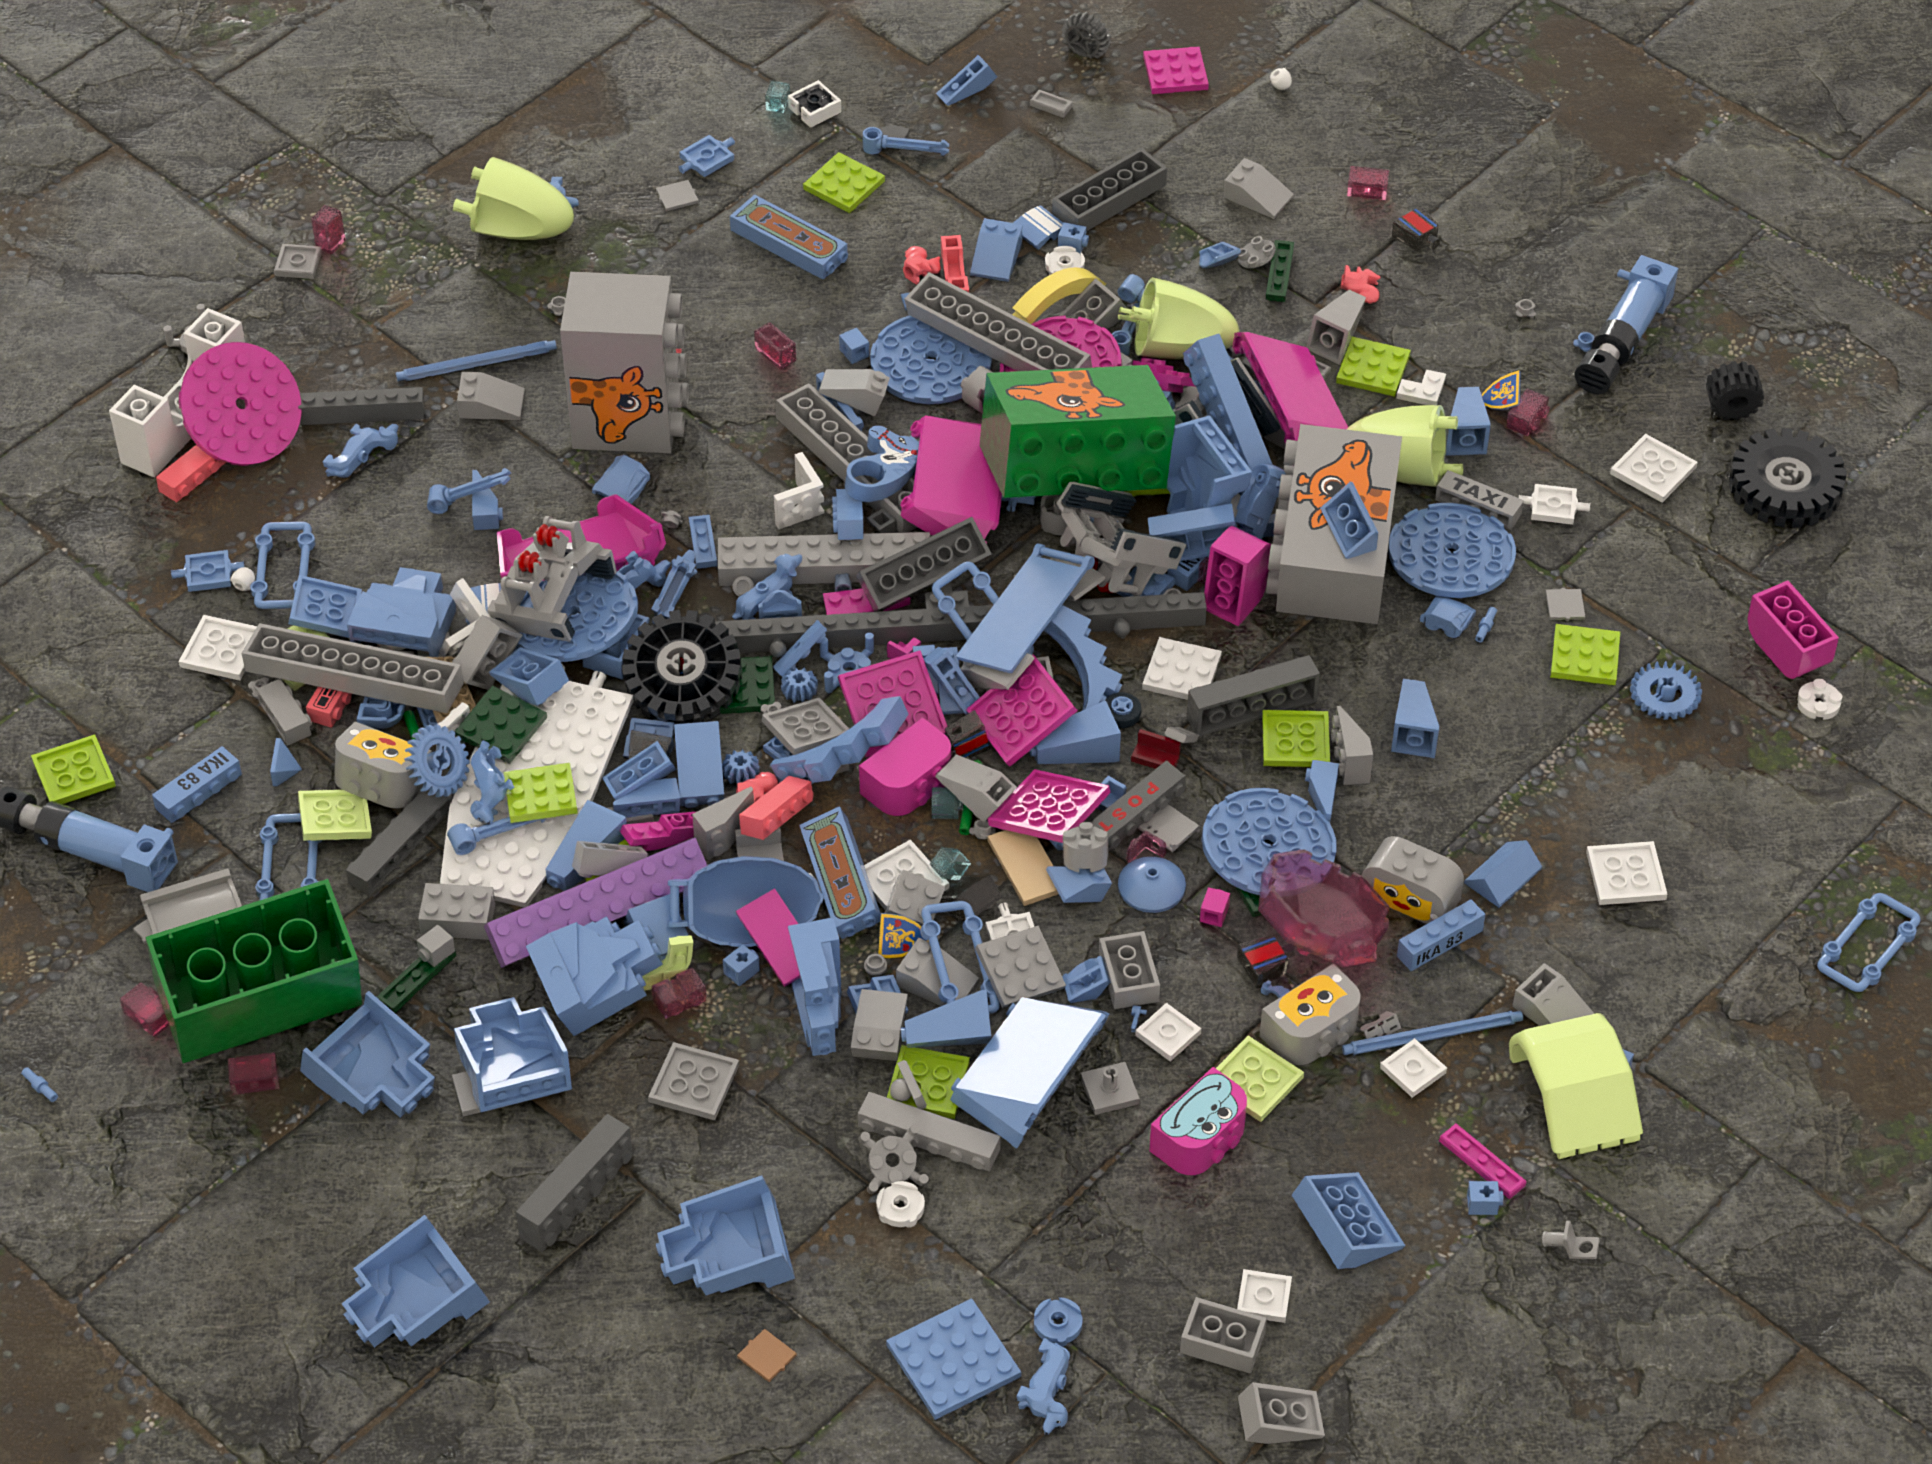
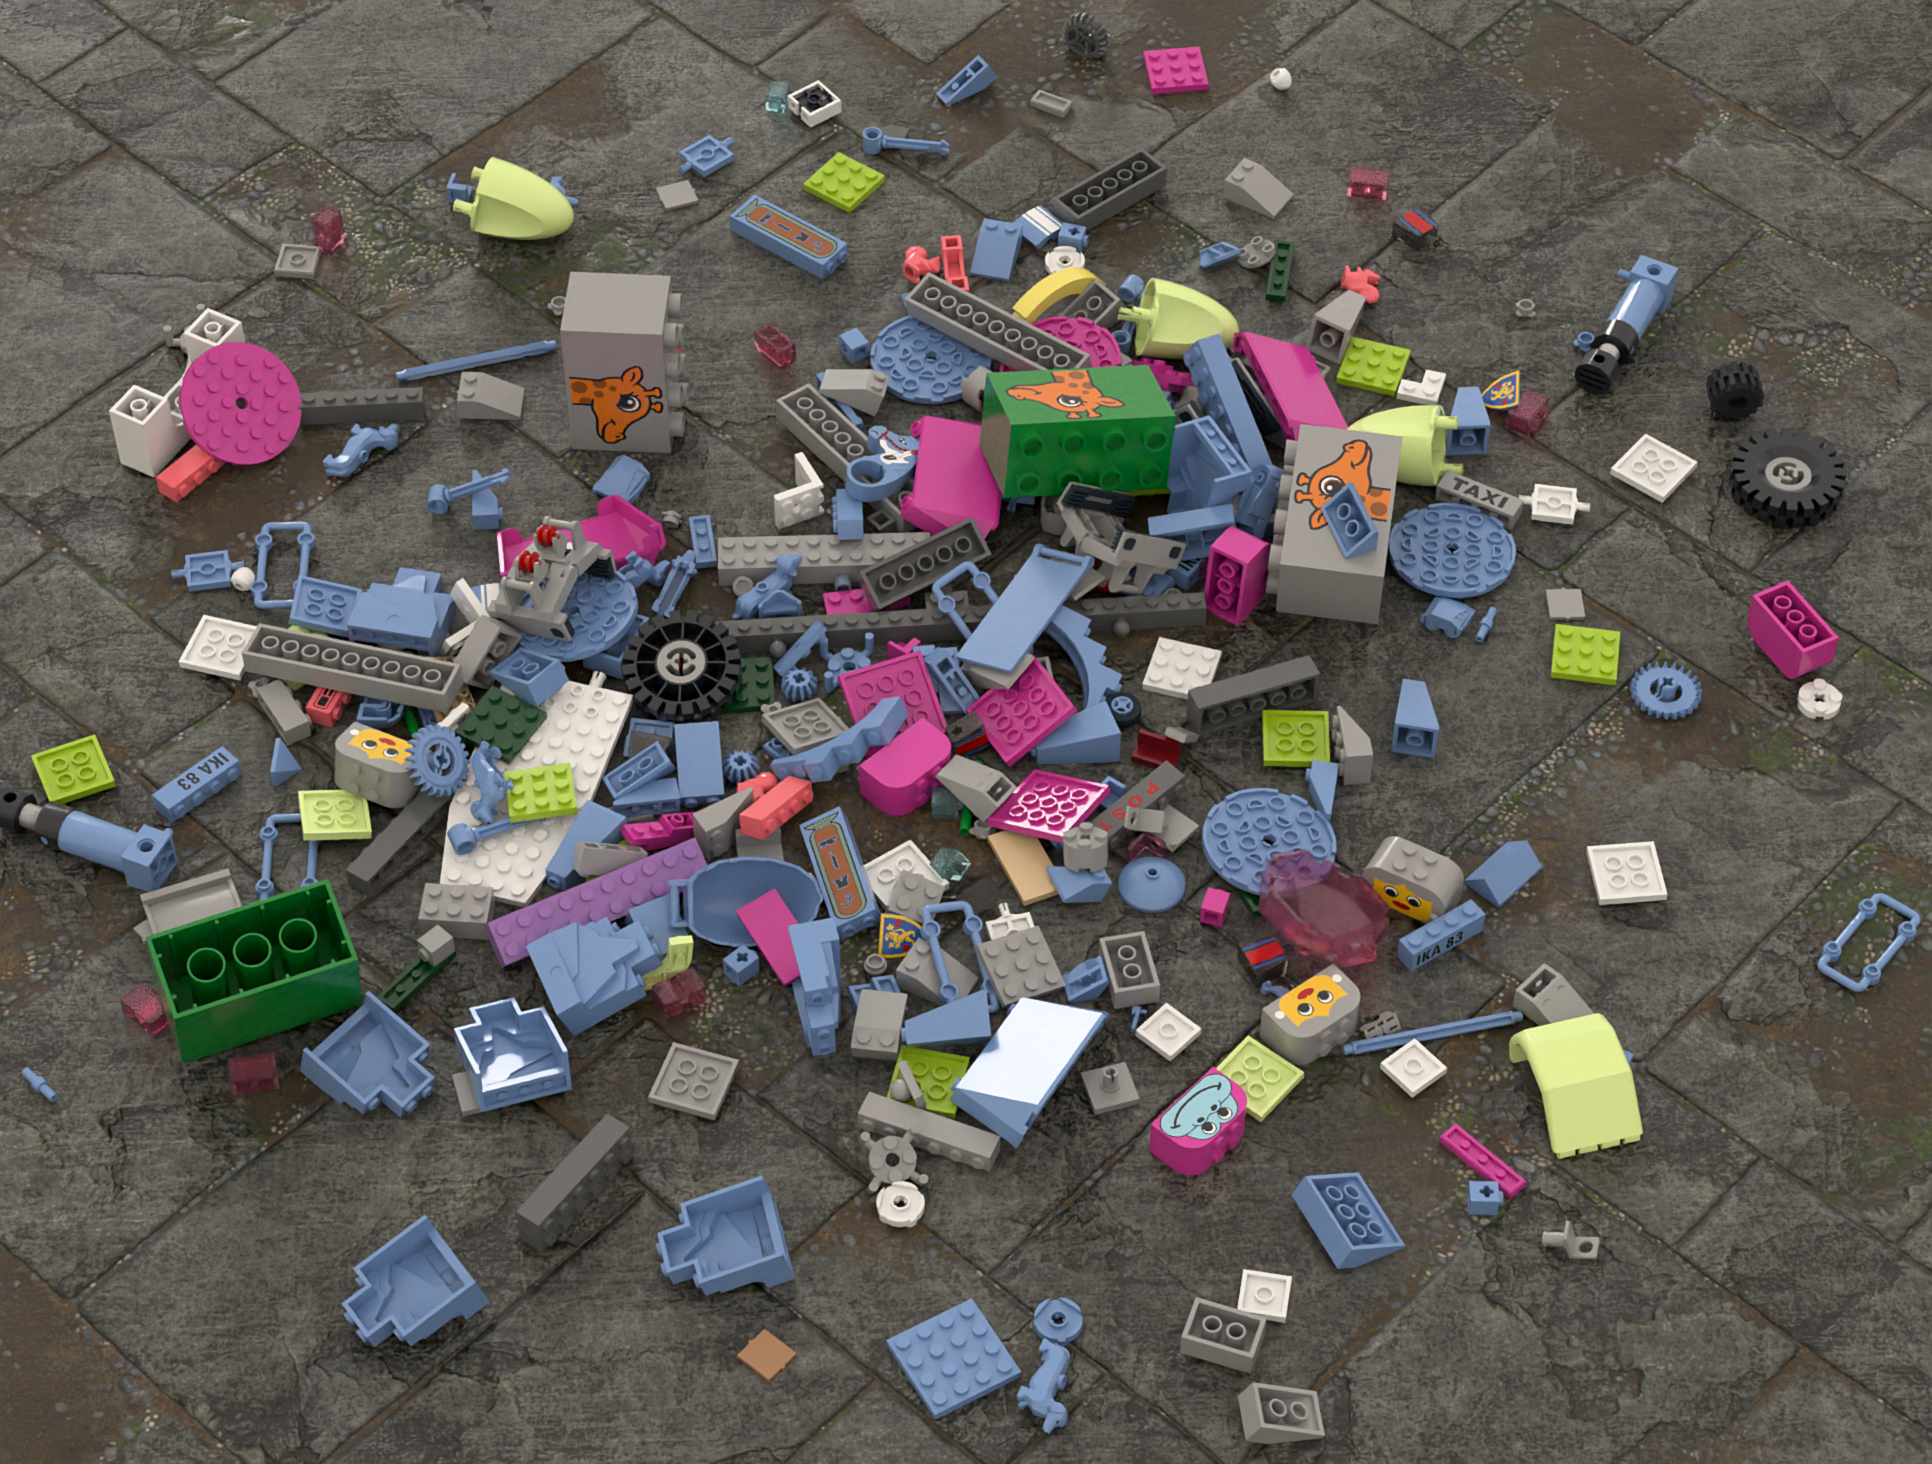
(458, 191): none -> medium blue panel
(1146, 820): none -> light grey bracket

